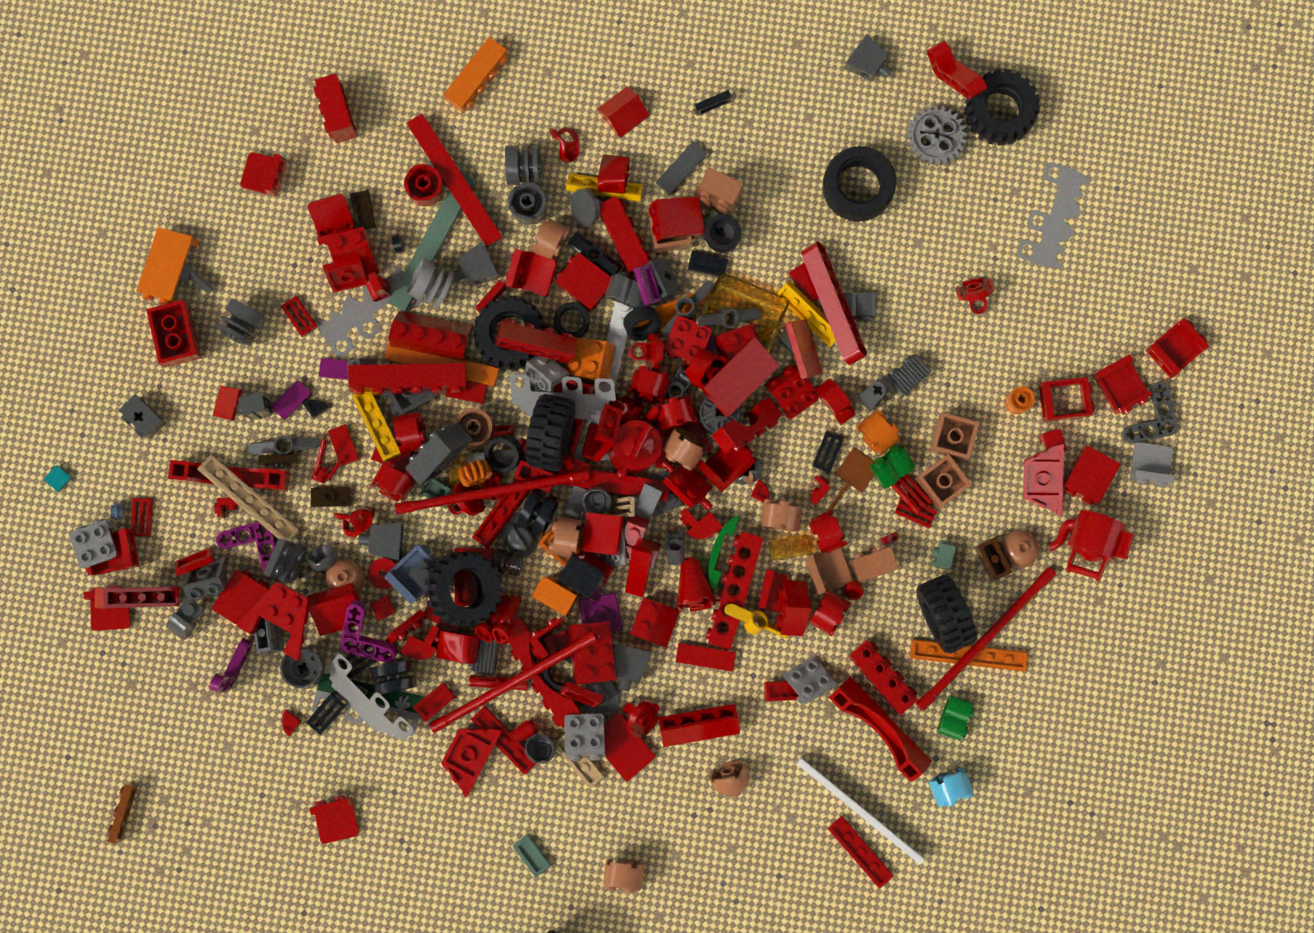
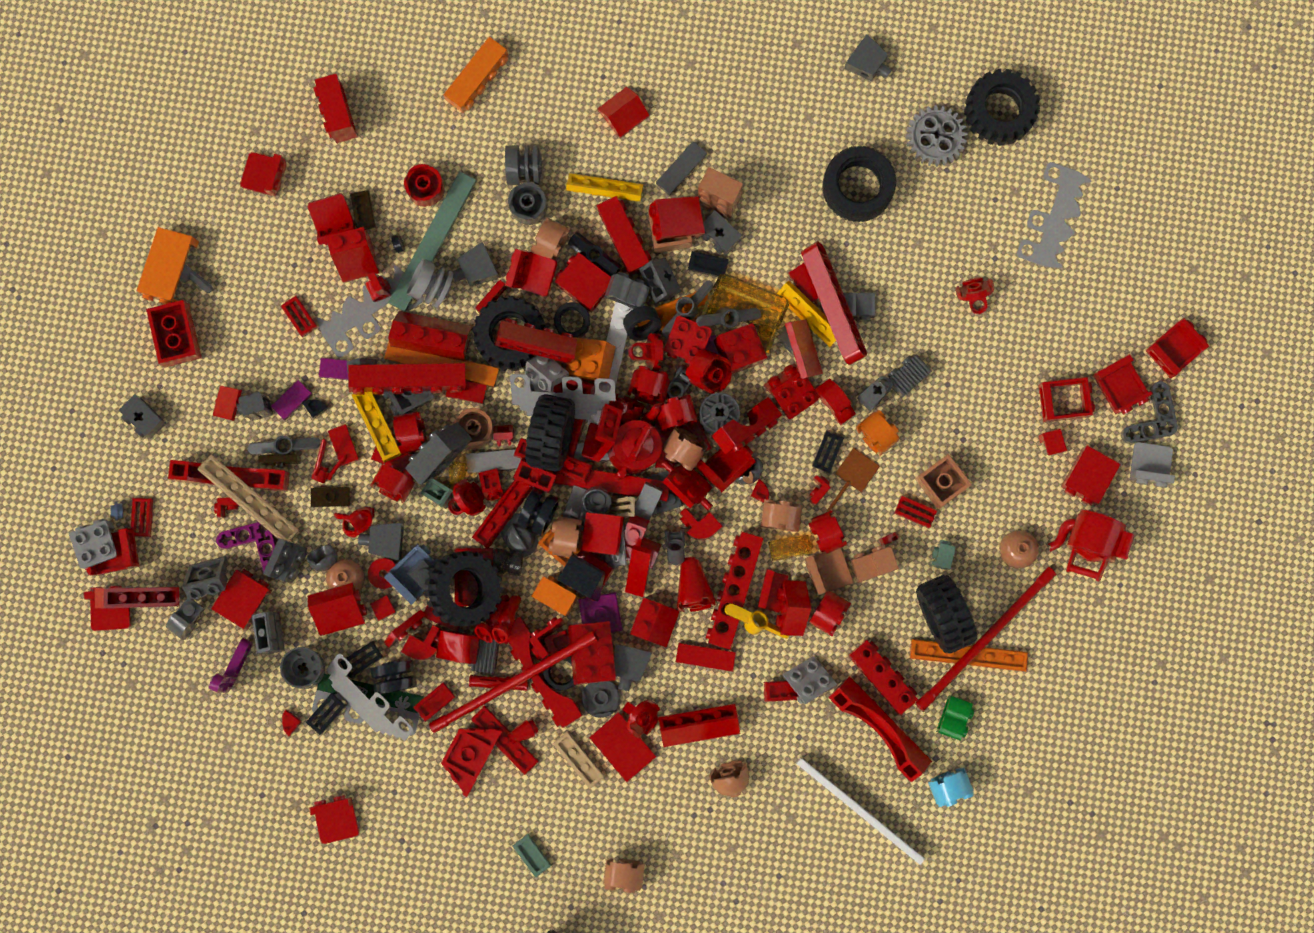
(57, 478): teal tile -> none
(121, 813): dark orange plate -> none
(194, 561): red tile -> none
(240, 322): dark grey wheel -> none
(285, 609): red wing -> none
(346, 274): red tile -> none
(356, 637): magenta beam -> none
(411, 506): red piece -> none
(454, 180): red tile -> none
(474, 473): orange gear -> none
(493, 462): black tyre -> none
(540, 748): dark grey hair -> none
(568, 149): red piece -> none
(581, 694): red tile -> none
(584, 737): light grey bracket -> none
(585, 207): dark grey tile -> none
(612, 174): red piece -> none
(647, 284): magenta tile -> none
(712, 103): black tile -> none
(713, 574): green slope -> none
(723, 219): black tyre -> none
(740, 377): red tile -> none
(853, 590): red tile -> none
(860, 852): red tile -> none
(892, 466): green brick -> none
(914, 493): red tile -> none
(953, 72): red beam -> none
(954, 436): nougat brick -> none
(993, 559): reddish brown brick -> none
(1019, 400): orange wheel -> none
(1045, 478): wing -> none

